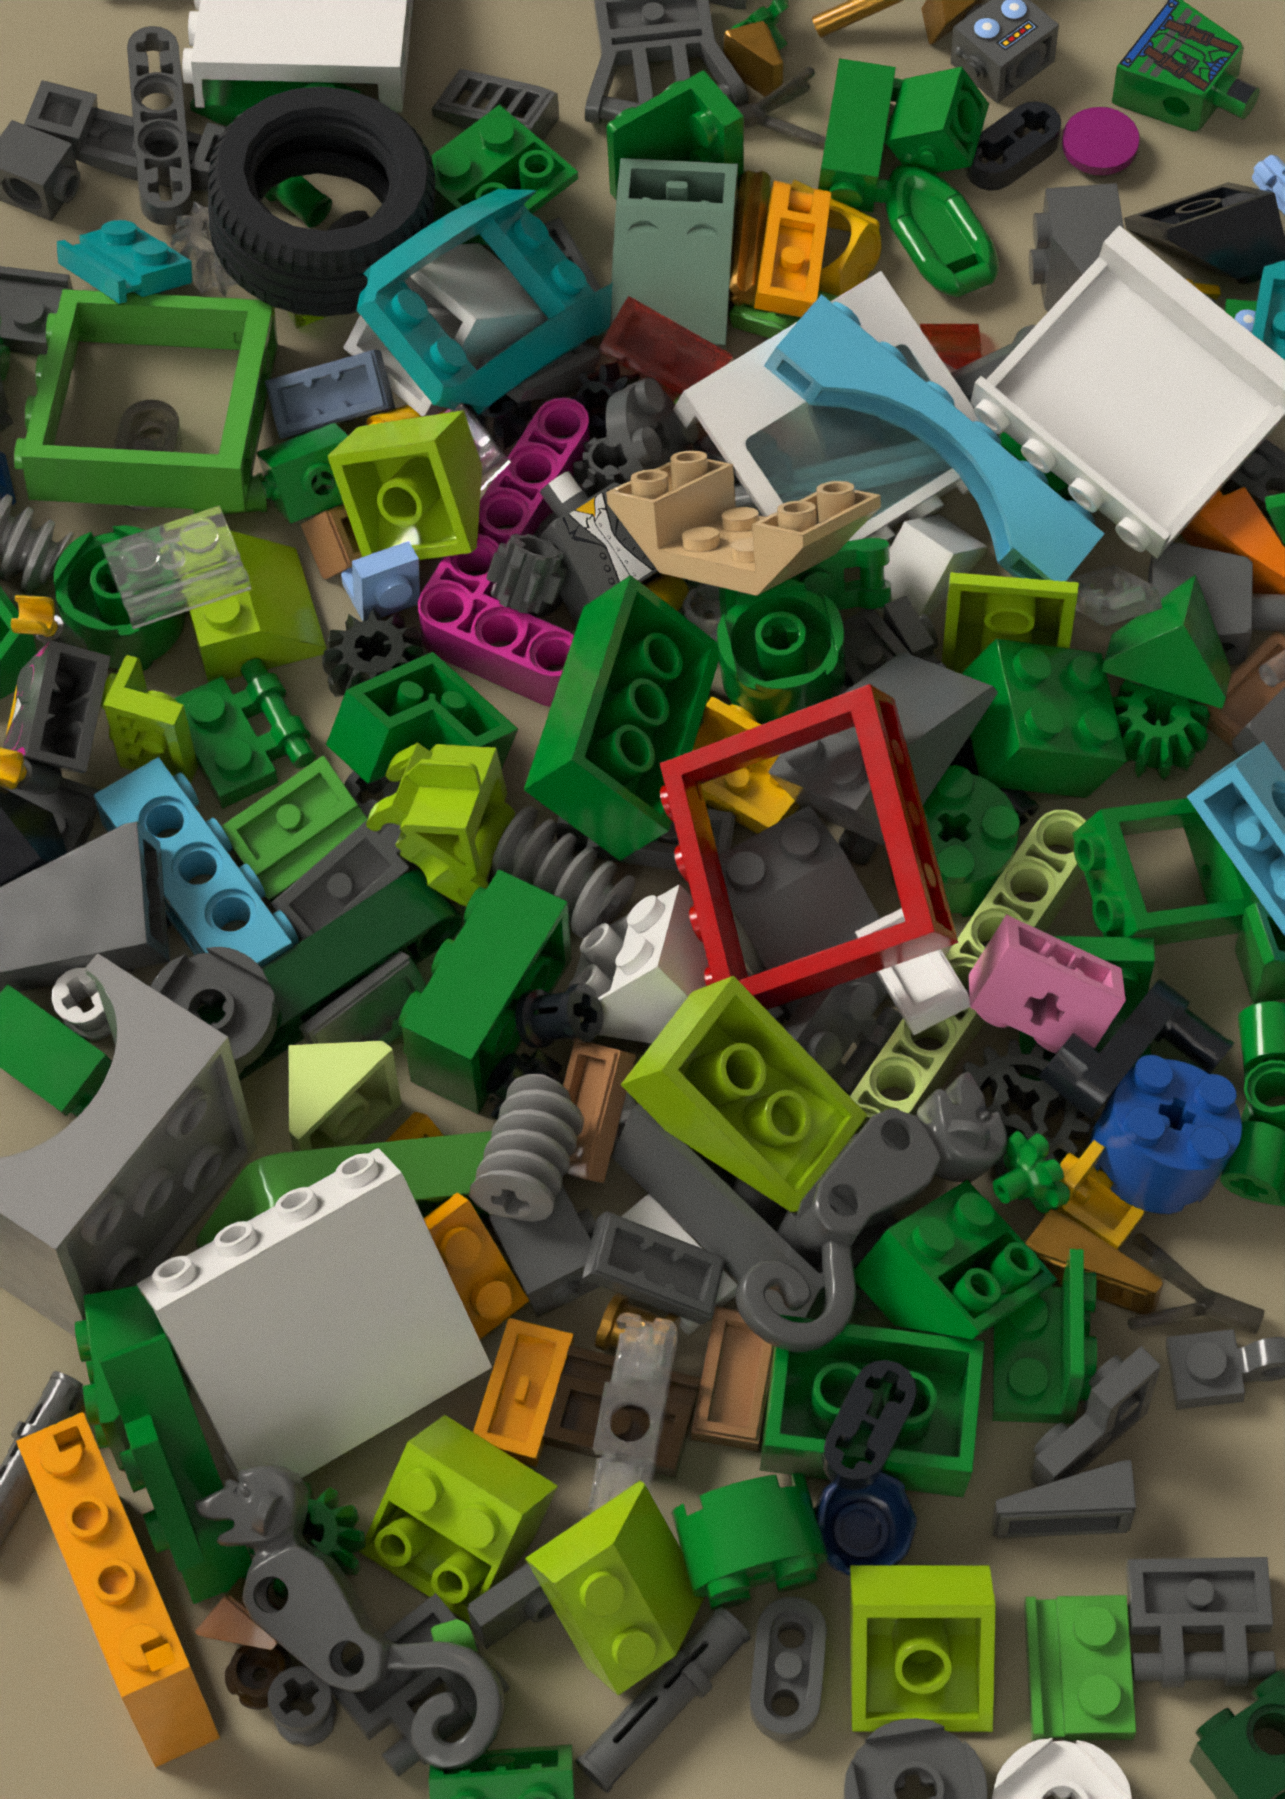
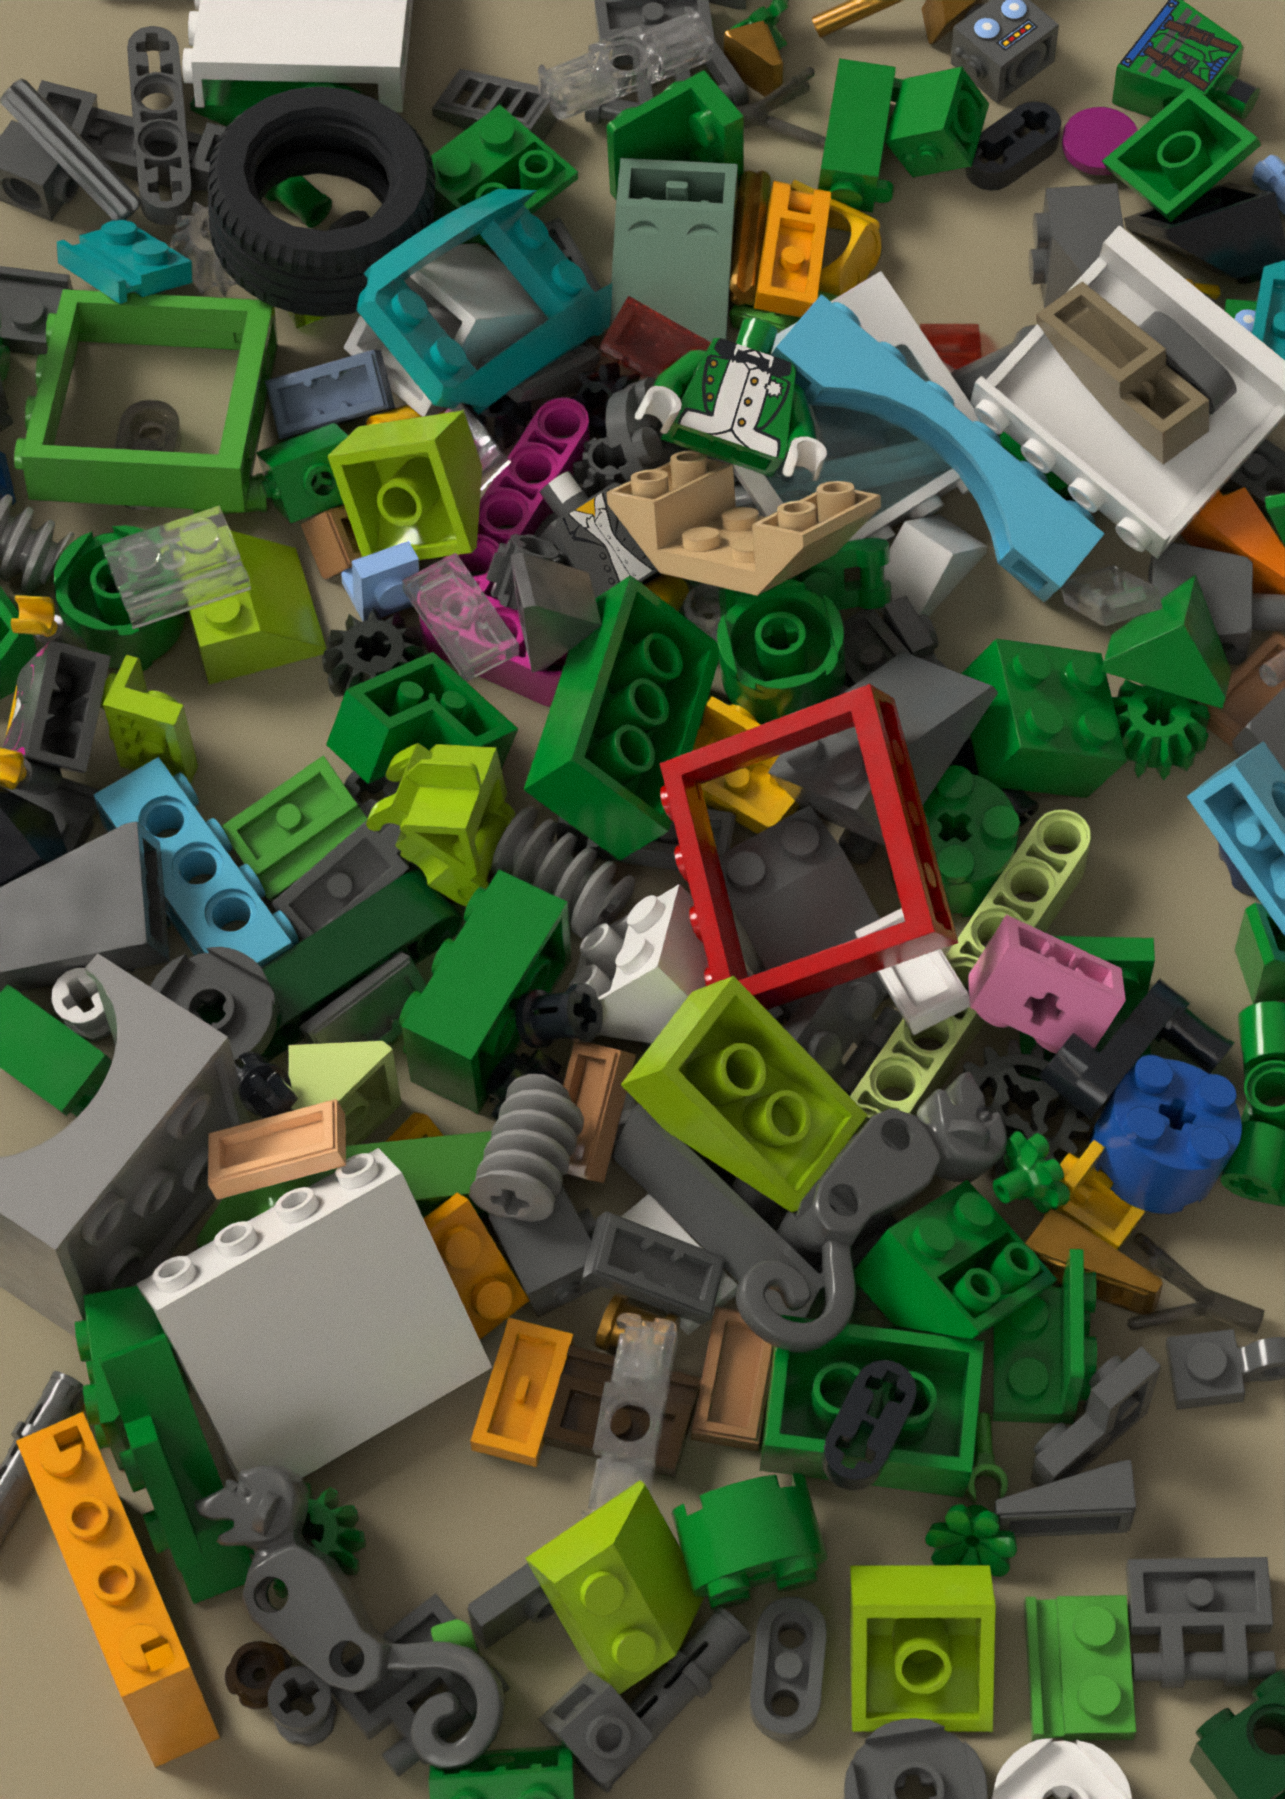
(70, 150): none -> dark grey axle
(225, 743): green plate -> none
(232, 1623): medium nougat slope -> none
(264, 1086): none -> black axle
(276, 1149): none -> light nougat tile
(456, 1515): lime slope -> none
(460, 617): none -> clear plate
(553, 607): none -> flat silver slope
(595, 81): none -> clear piece
(597, 1727): none -> dark grey bracket
(738, 405): none -> torso
(866, 1524): dark blue hair -> none
(940, 232): green piece -> none
(972, 1538): none -> green plant
(985, 1459): none -> bright green hand
(1004, 608): lime slope -> none
(1114, 886): green window -> none
(1125, 372): none -> dark tan slope
(1181, 153): none -> green slope
(1191, 360): none -> dark grey beam

